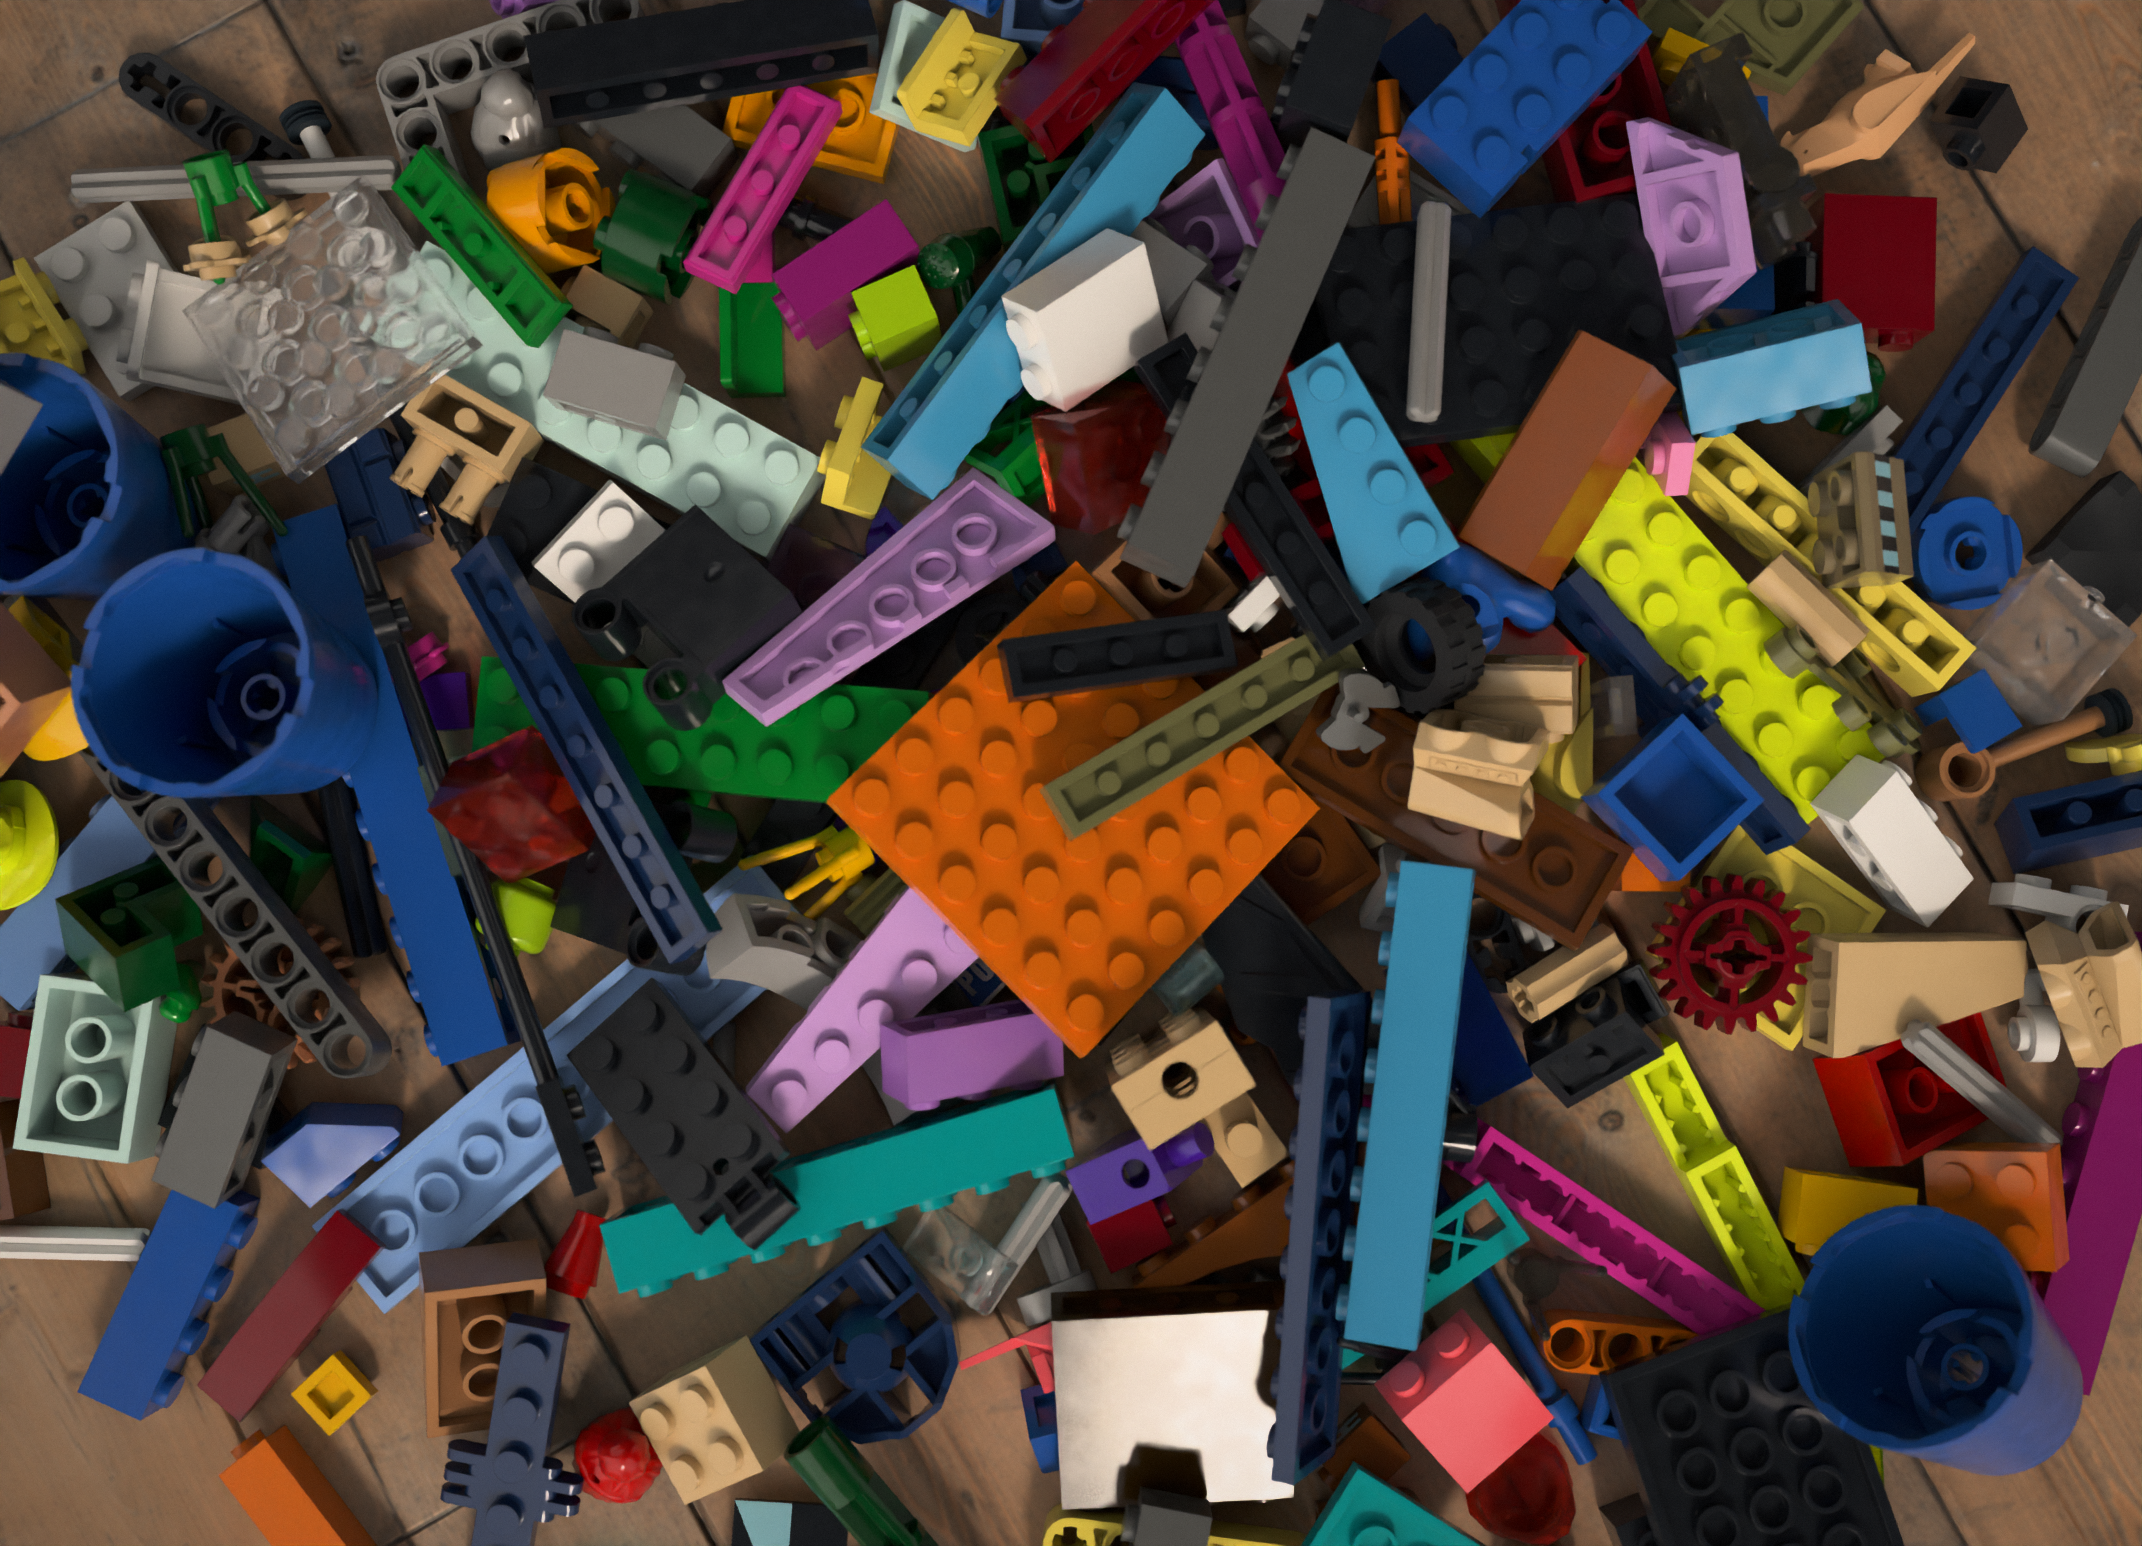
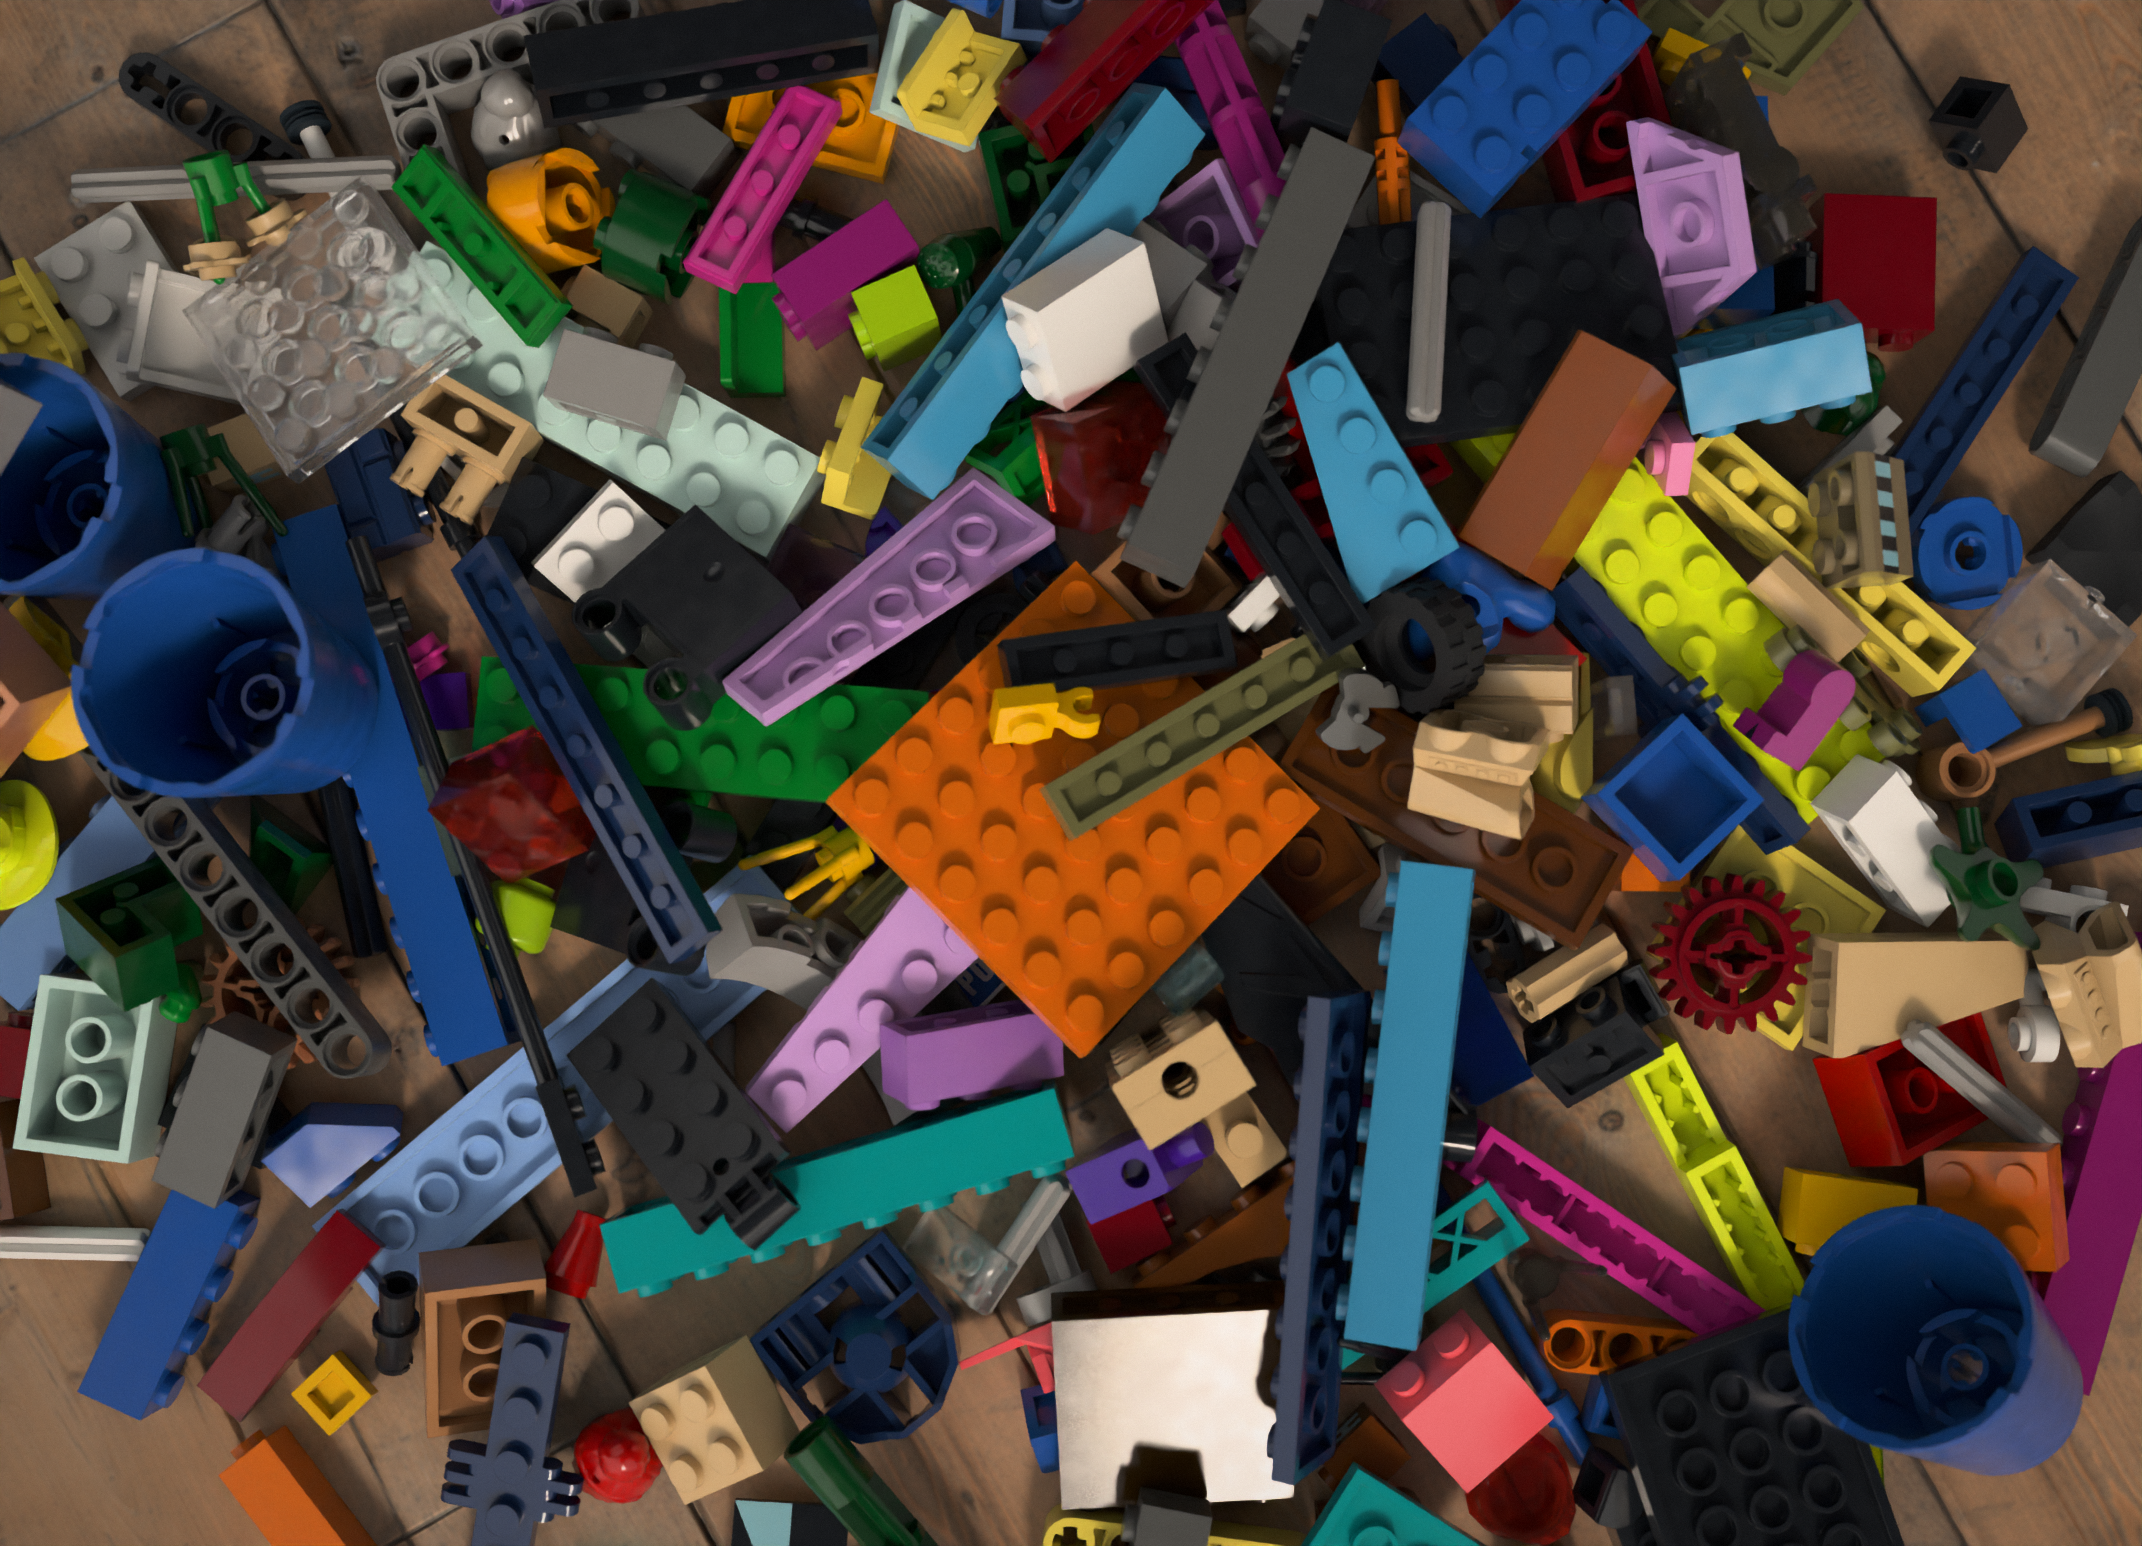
(396, 1323): none -> black pin
(1033, 712): none -> yellow plate
(1607, 1490): none -> black brick
(1799, 709): none -> magenta leg
(1874, 113): light nougat animal -> none
(1984, 885): none -> dark green animal

